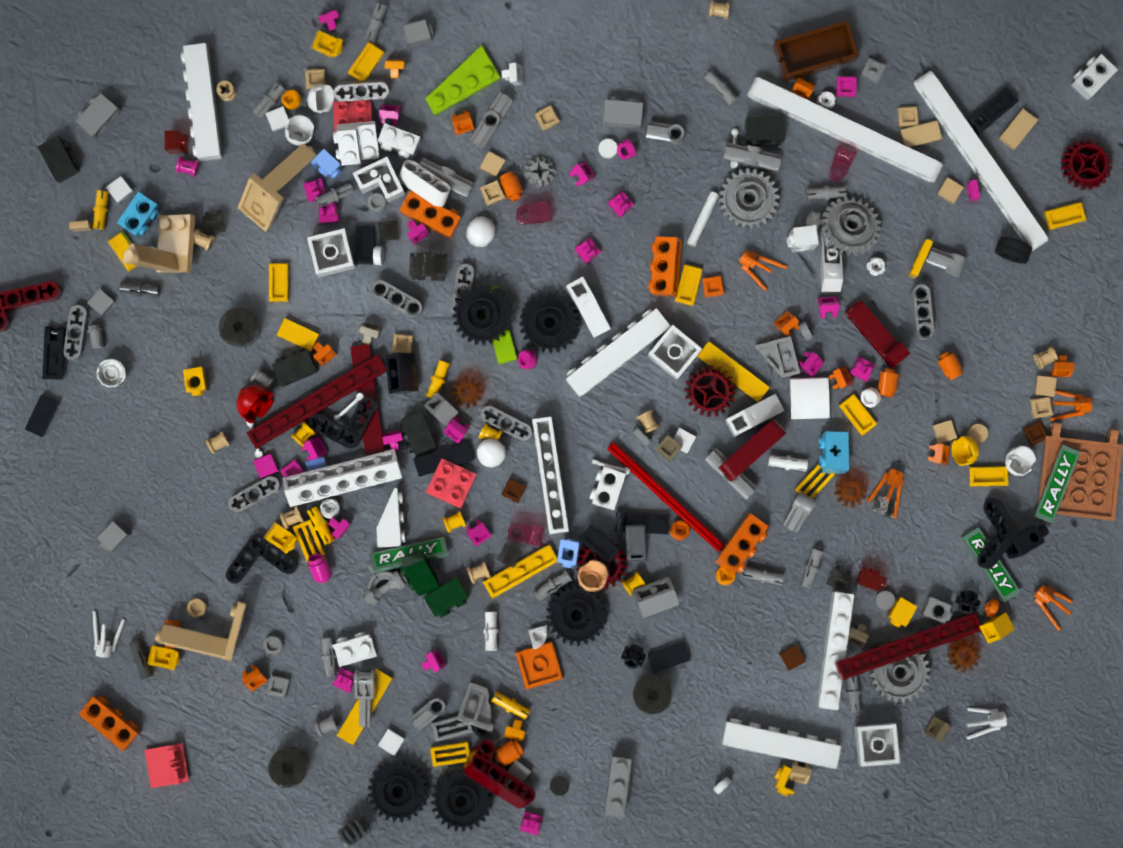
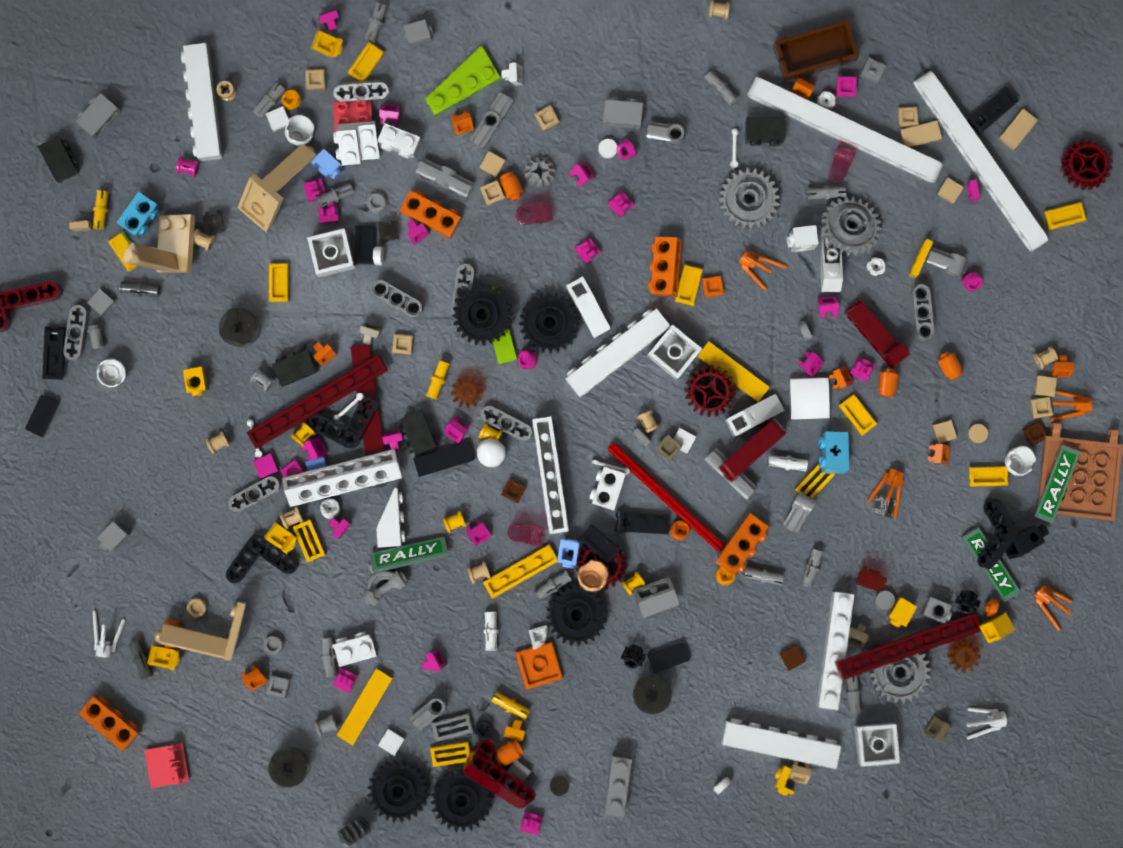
(119, 189): white tile -> none
(175, 142): clear red brick -> none
(253, 402): red cylinder -> none
(297, 334): yellow tile -> none
(319, 568): dark pink brick -> none
(320, 98): white hair -> none
(321, 525): yellow pin -> none
(365, 690): light grey connector -> none
(380, 175): white brick -> none
(395, 66): light orange tile -> none
(401, 373): black brick -> none
(419, 572): dark green brick -> none
(424, 183): white beam -> none
(428, 265): clear smoke brick -> none
(441, 409): light grey brick -> none
(446, 597): dark green brick -> none
(451, 483): coral hinge -> none
(476, 707): light grey wing -> none
(480, 231): white hair -> none
(509, 555): clear smoke tile -> none
(635, 541): black tile -> none
(702, 219): white piece -> none
(751, 156): light grey piece -> none
(780, 356): light grey wing -> none
(786, 322): orange tile -> none
(813, 219): white plate -> none
(838, 579): clear smoke tile -> none
(849, 498): clear orange gear -> none
(870, 397): white tile -> none
(965, 450): yellow hair -> none
(972, 281): none -> dark pink tile
(1013, 250): black tyre -> none
(1096, 79): white brick -> none

